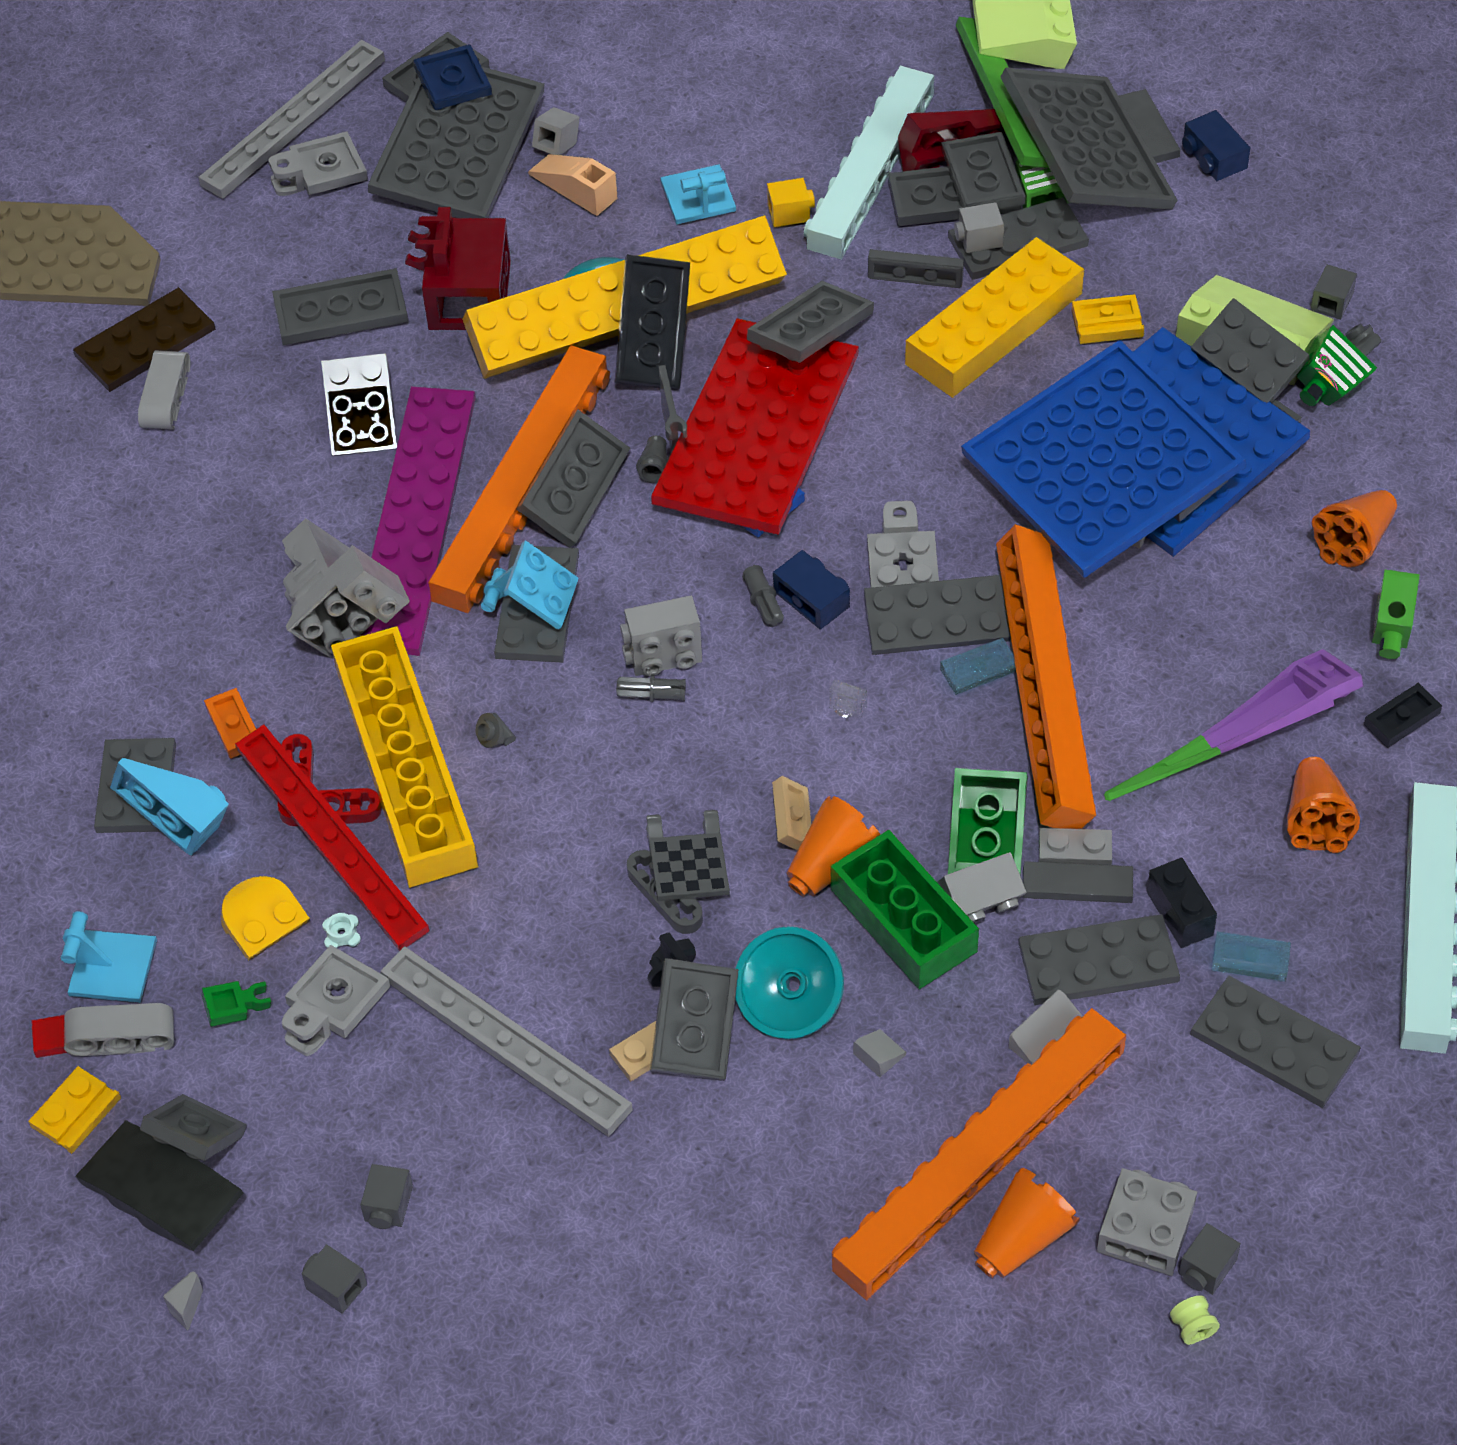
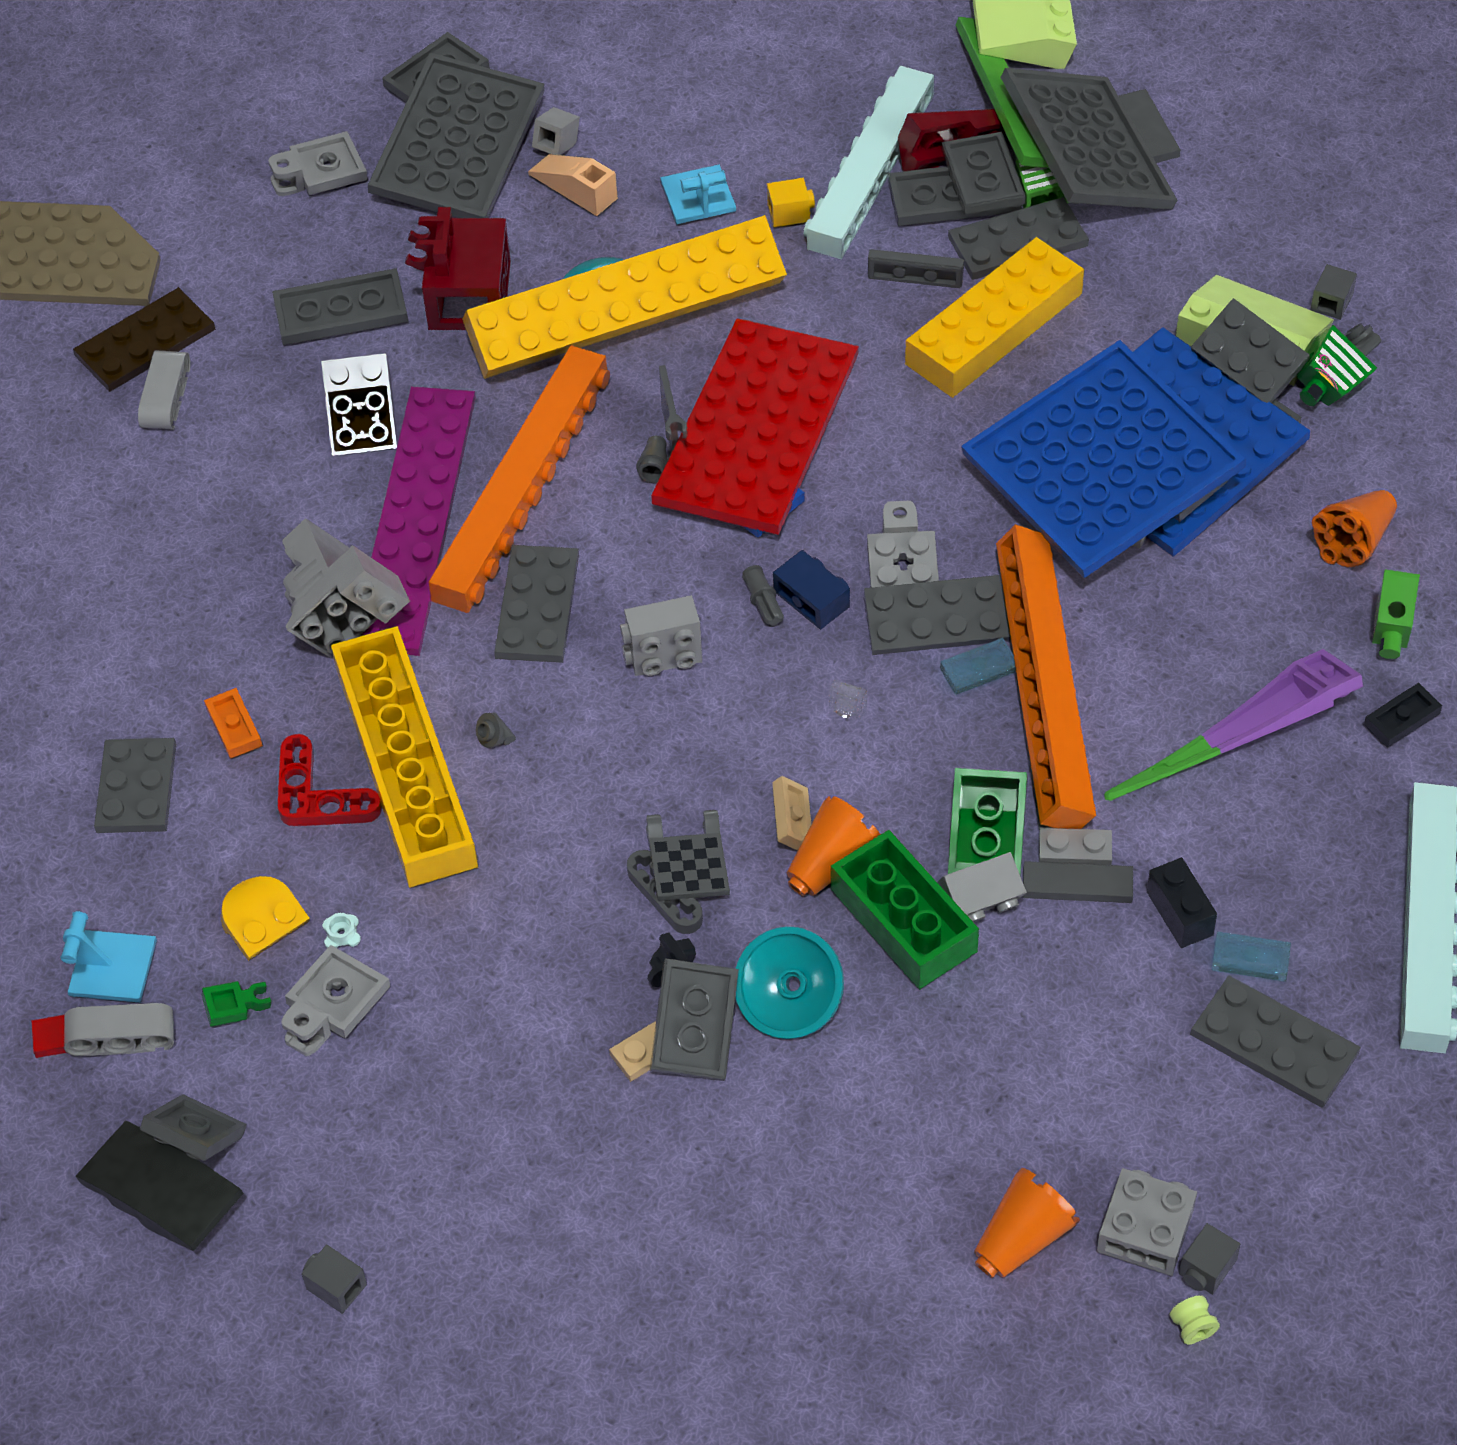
(74, 1109): yellow plate -> none
(174, 803): medium azure slope -> none
(184, 1299): light grey slope -> none
(291, 119): light grey plate -> none
(332, 838): red plate -> none
(386, 1196): dark grey brick -> none
(452, 77): dark blue tile -> none
(507, 1041): light grey plate -> none
(535, 583): medium azure plate -> none
(573, 478): dark grey plate -> none
(651, 688): dark grey axle -> none
(652, 321): black tile -> none
(810, 321): dark grey plate -> none
(878, 1052): light grey slope -> none
(977, 1153): orange brick -> none
(980, 227): light grey brick -> none
(1042, 1026): light grey slope -> none
(1099, 959): dark grey plate -> none
(1107, 319): yellow plate -> none
(1216, 145): dark blue brick -> none
(1320, 809): orange cone -> none

